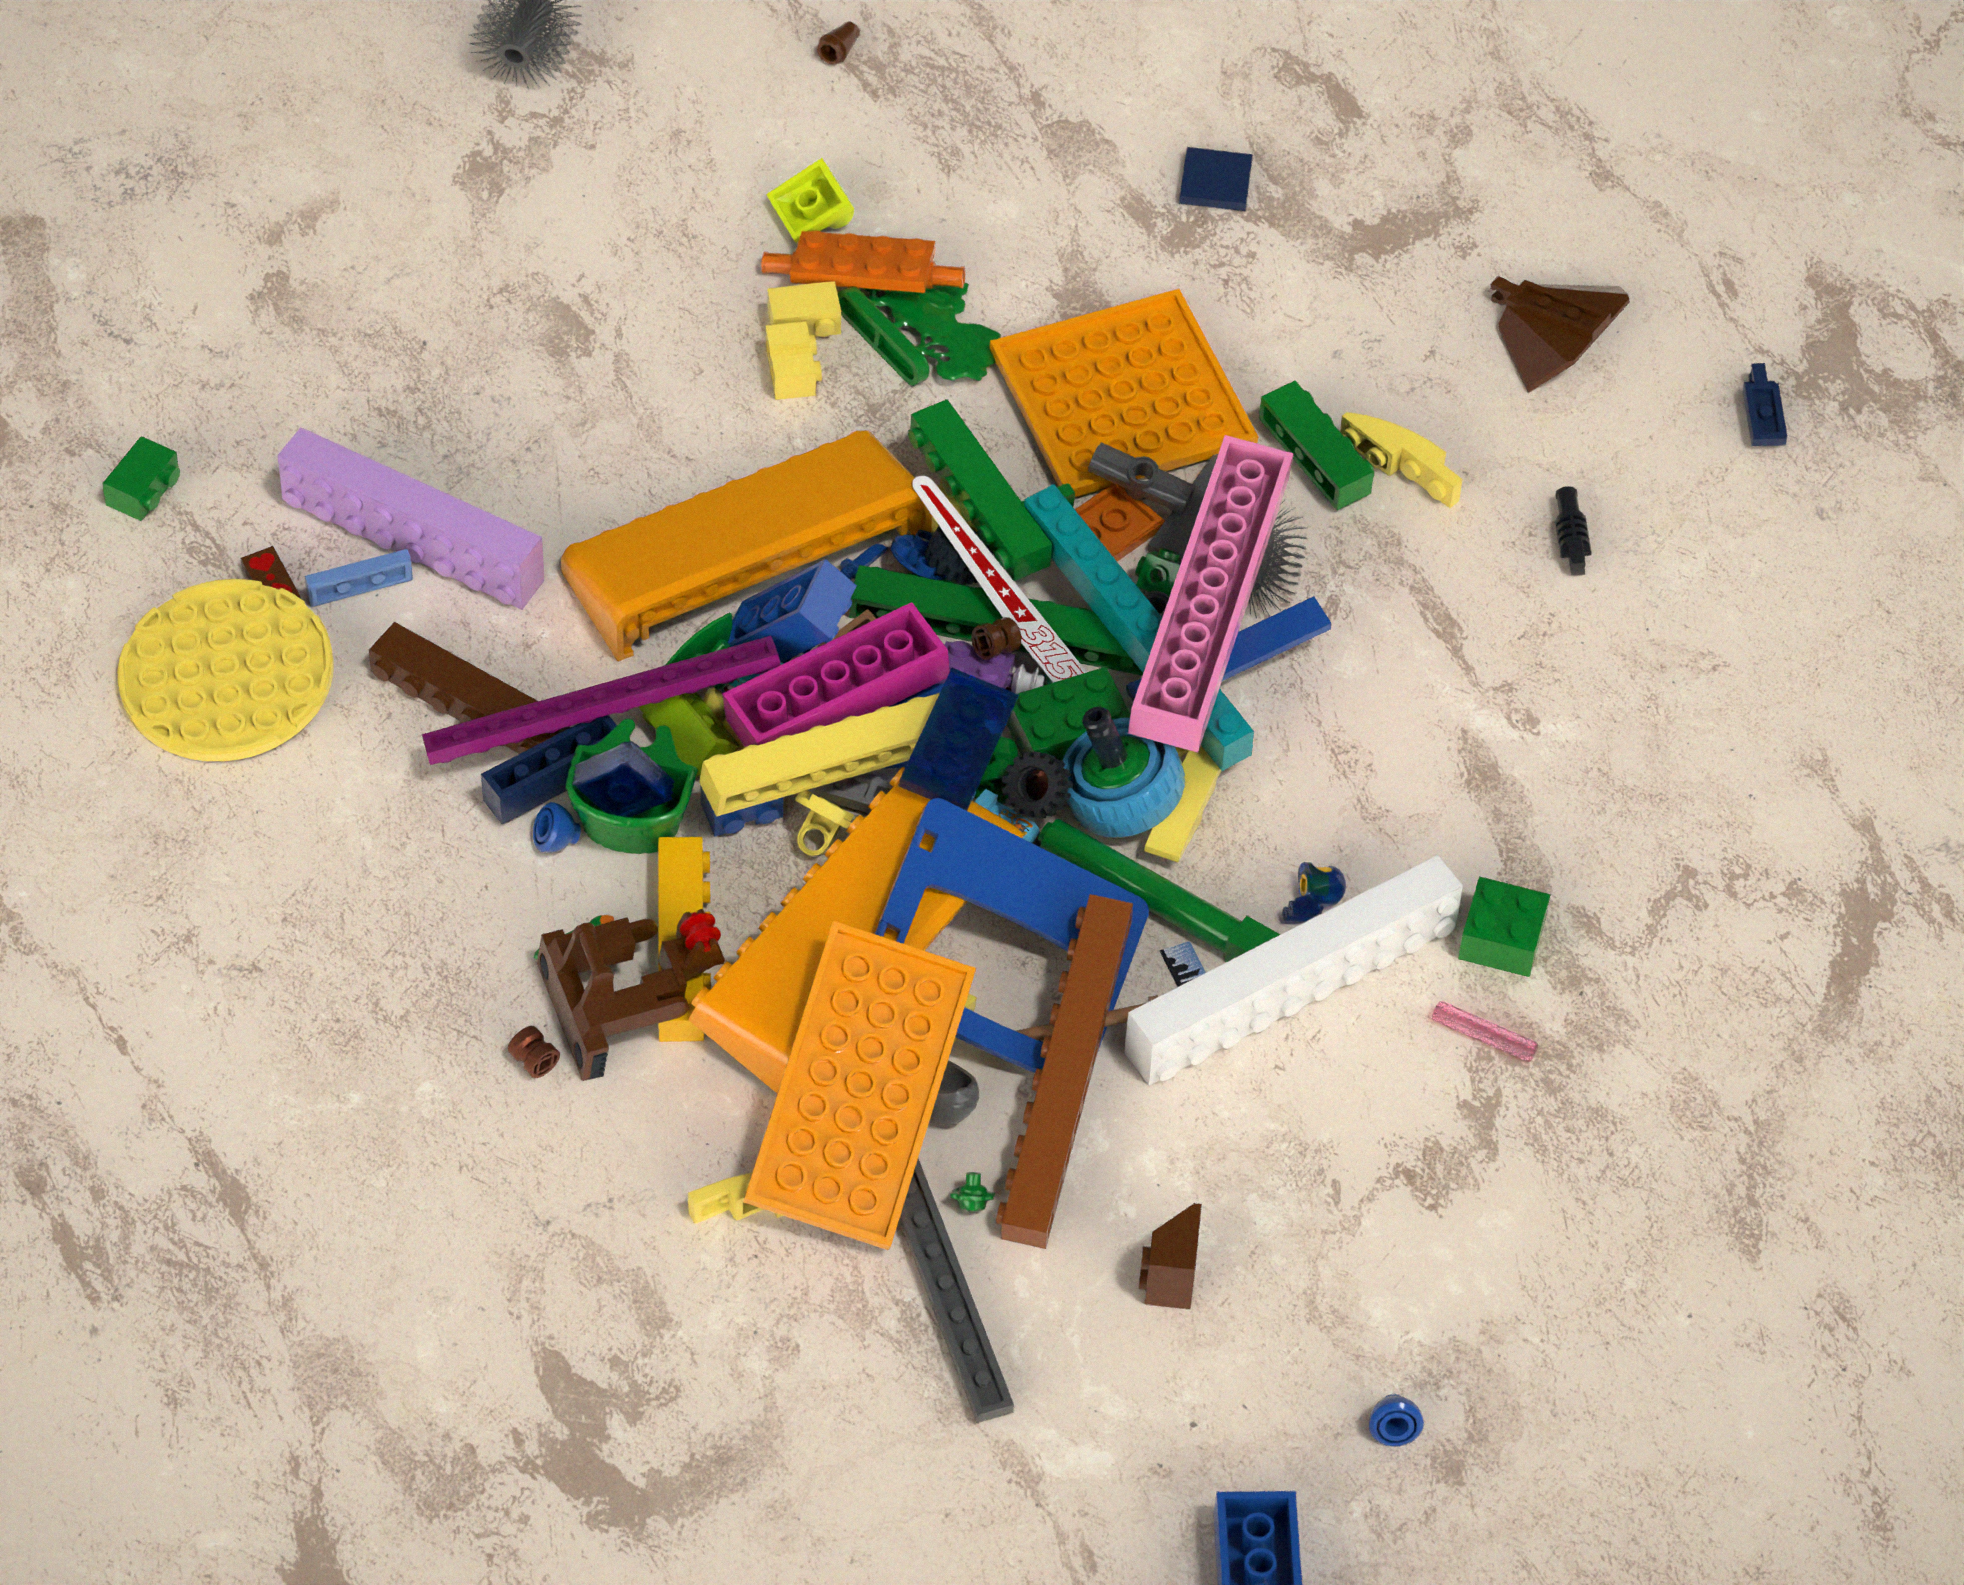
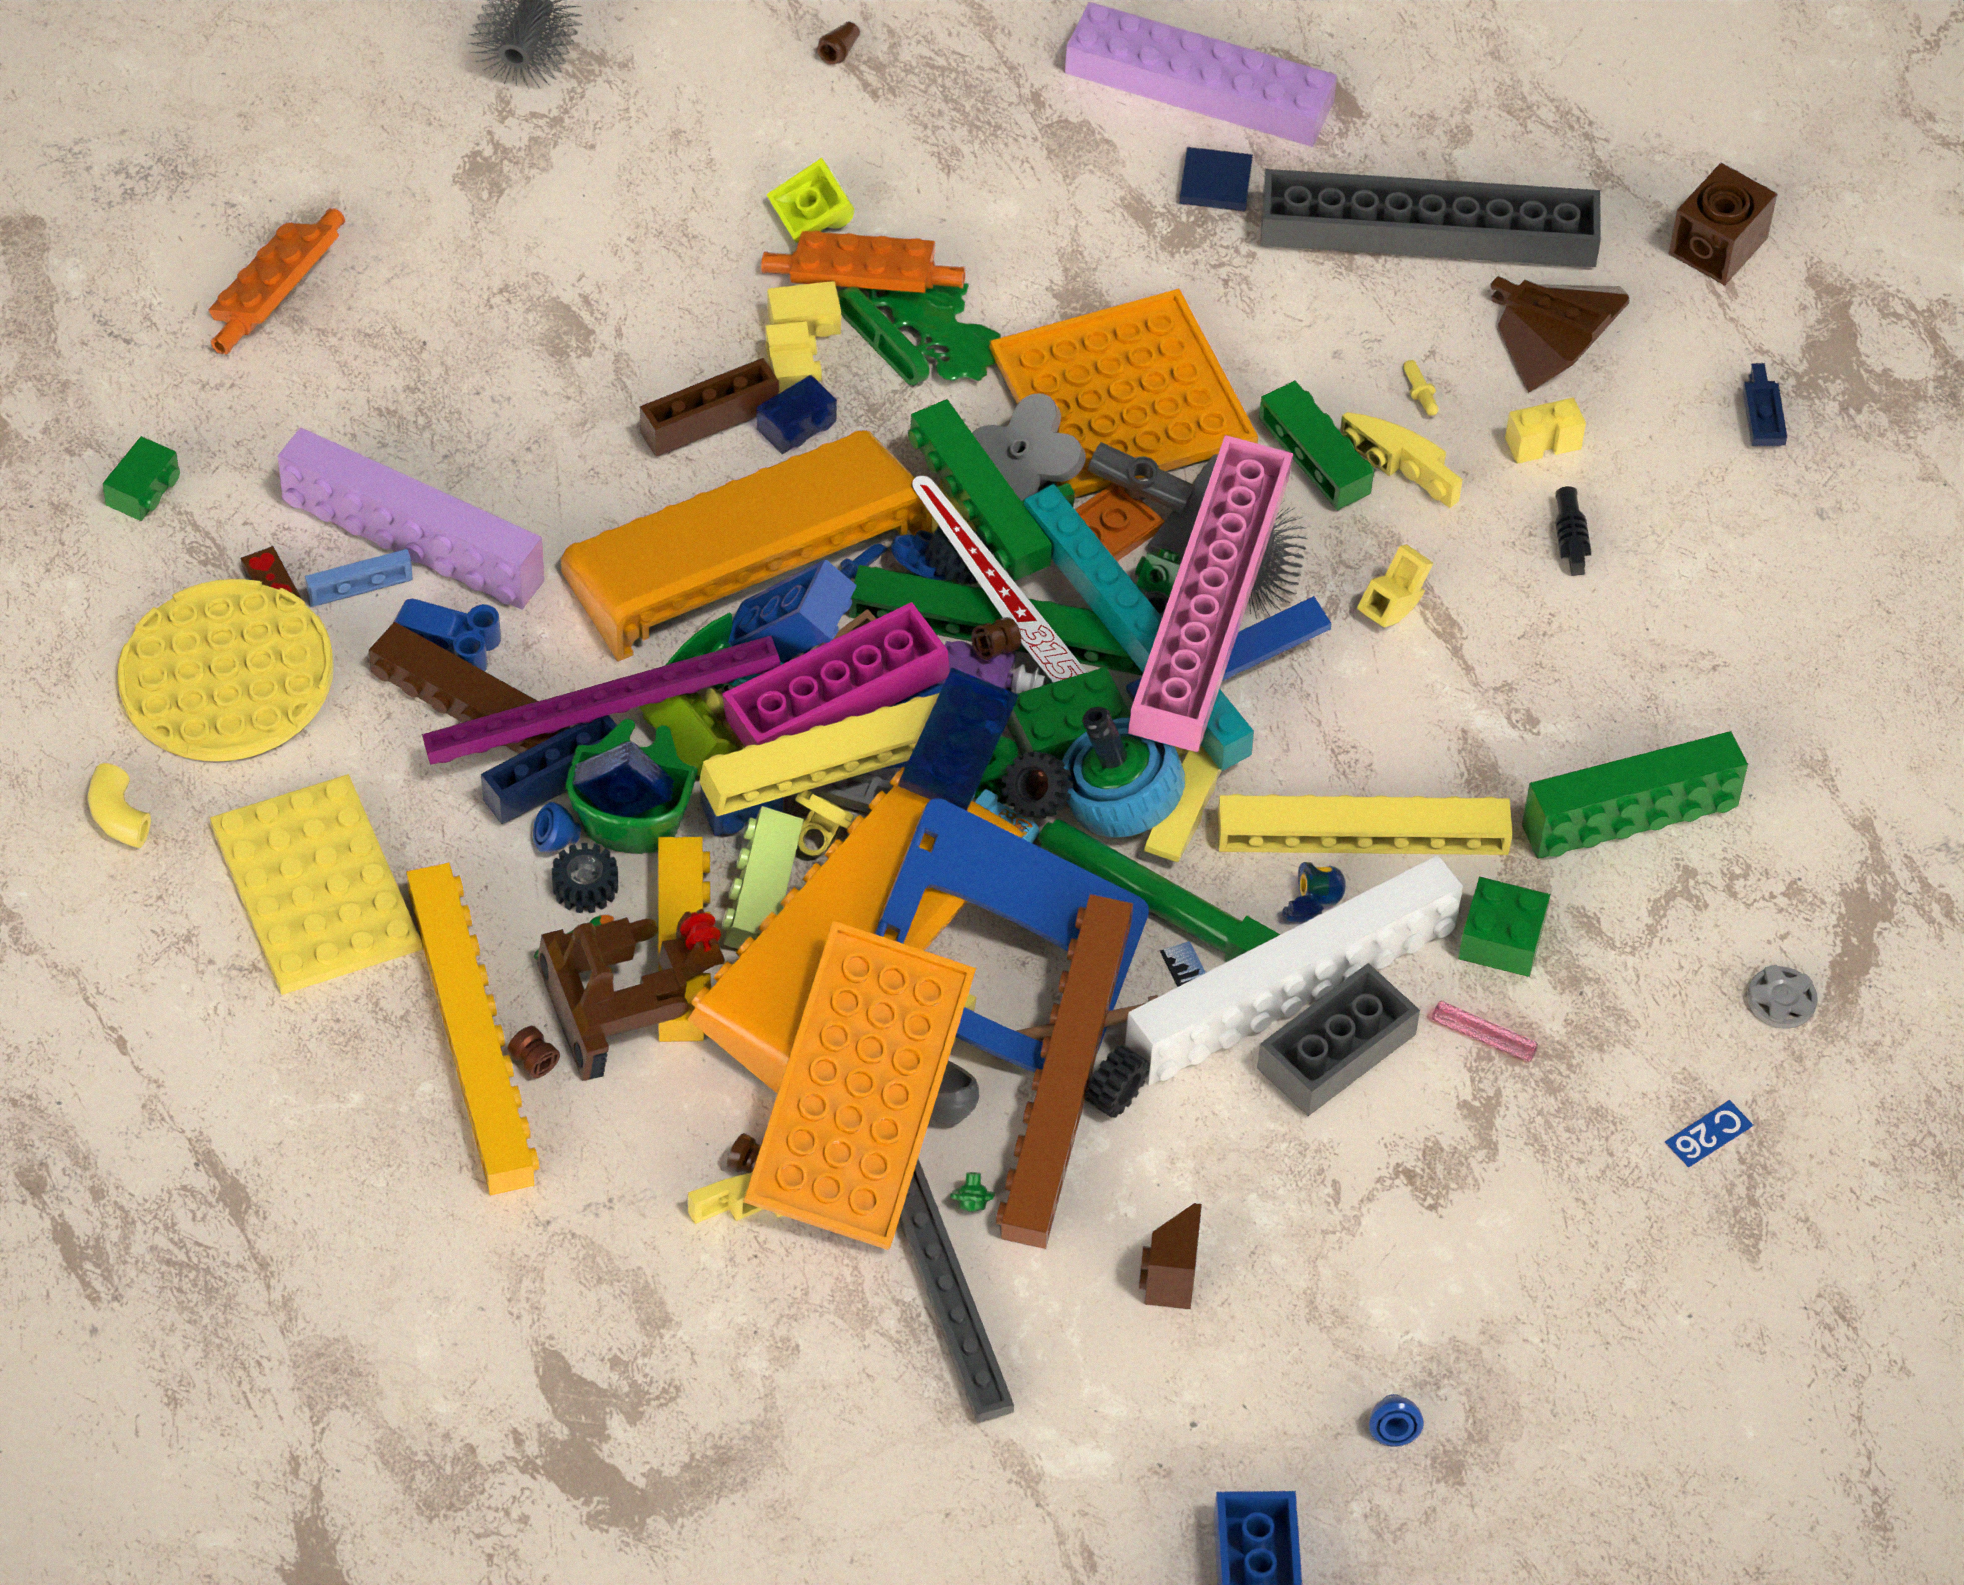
(111, 809): none -> light yellow cylinder
(271, 277): none -> orange plate
(315, 884): none -> light yellow plate
(453, 630): none -> blue piece
(471, 1030): none -> yellow brick
(592, 866): none -> black wheel
(707, 407): none -> reddish brown brick
(743, 1154): none -> reddish brown wheel
(763, 875): none -> yellowish green brick
(796, 414): none -> clear blue brick
(1030, 448): none -> light grey plant
(1117, 1081): none -> black tyre
(1200, 74): none -> lavender brick
(1338, 1039): none -> dark grey brick
(1364, 824): none -> light yellow brick
(1399, 590): none -> light yellow brick
(1421, 389): none -> light yellow piece
(1431, 218): none -> dark grey brick
(1545, 427): none -> light yellow brick
(1634, 795): none -> green brick
(1709, 1133): none -> blue sticker
(1722, 223): none -> reddish brown brick
(1782, 996): none -> light grey wheel

